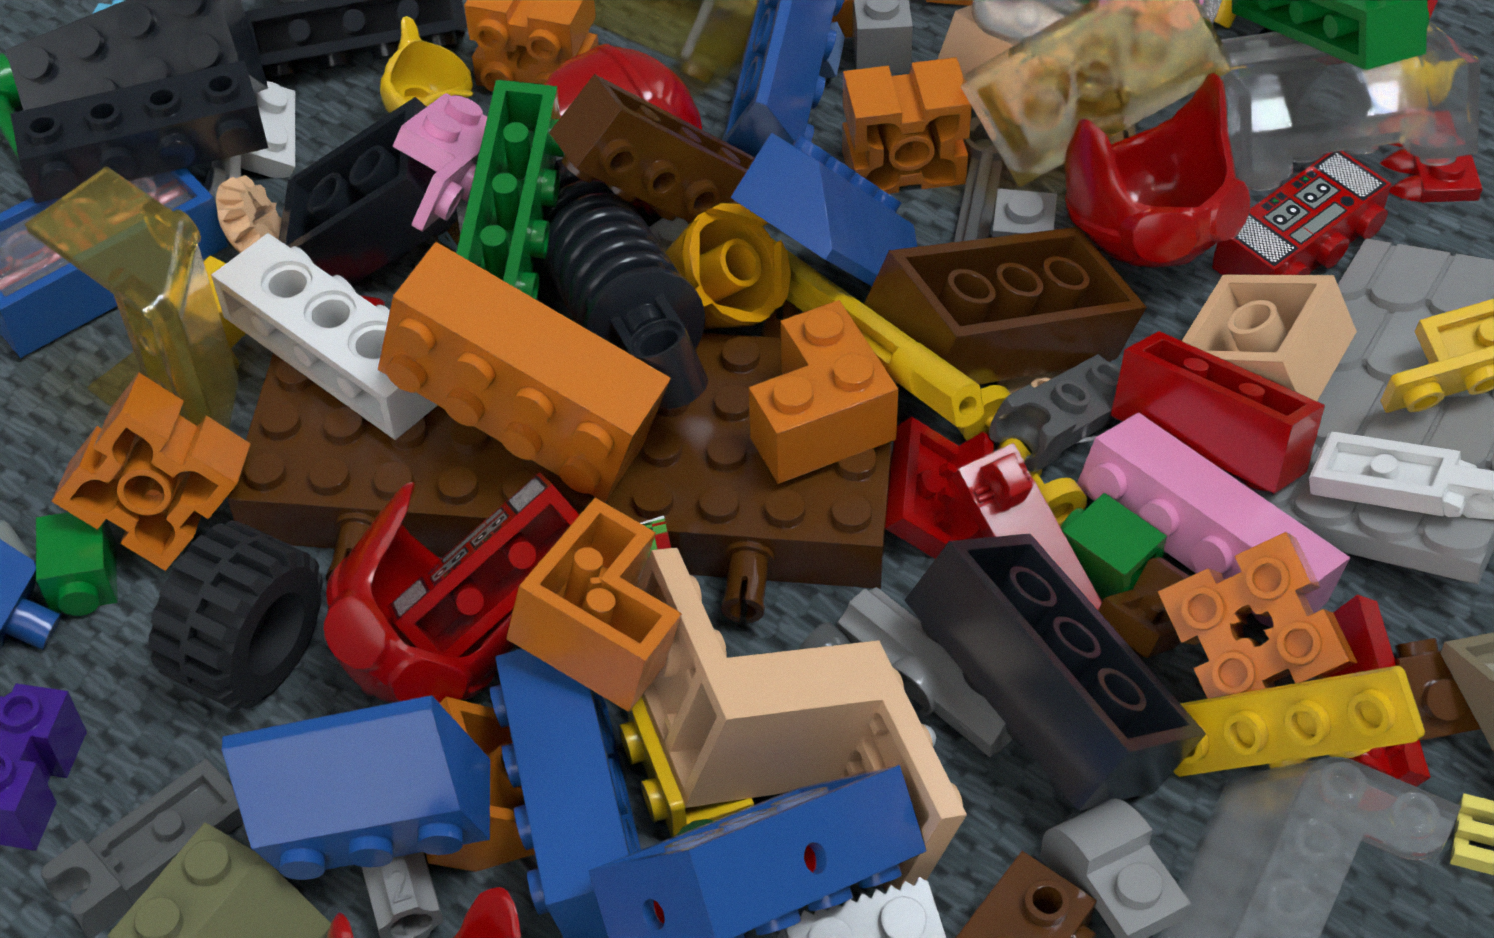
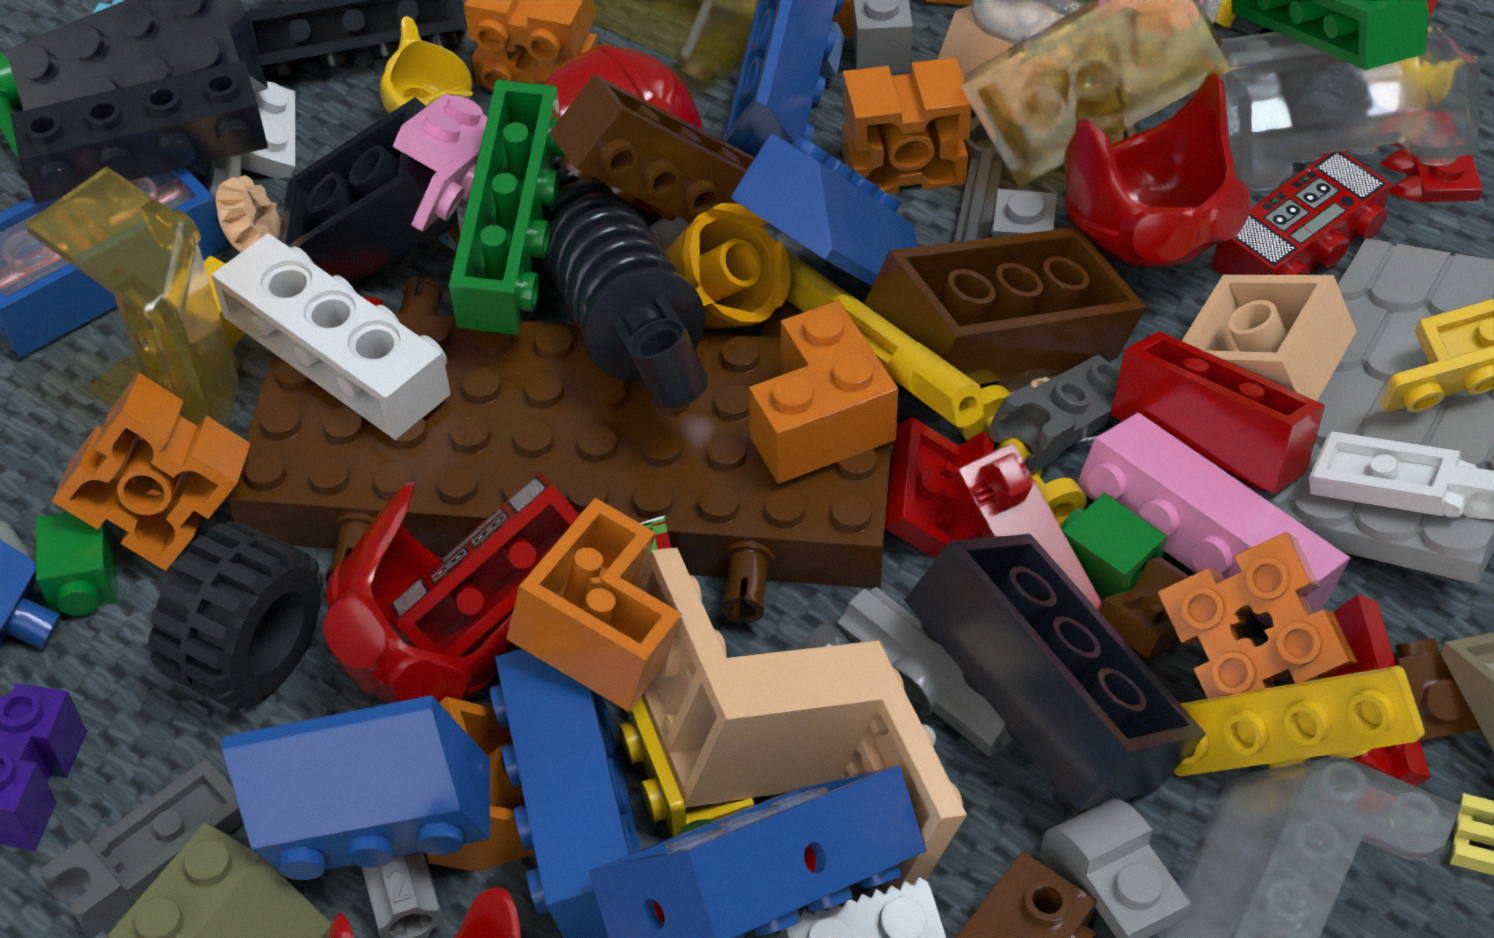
(520, 372): orange brick -> none

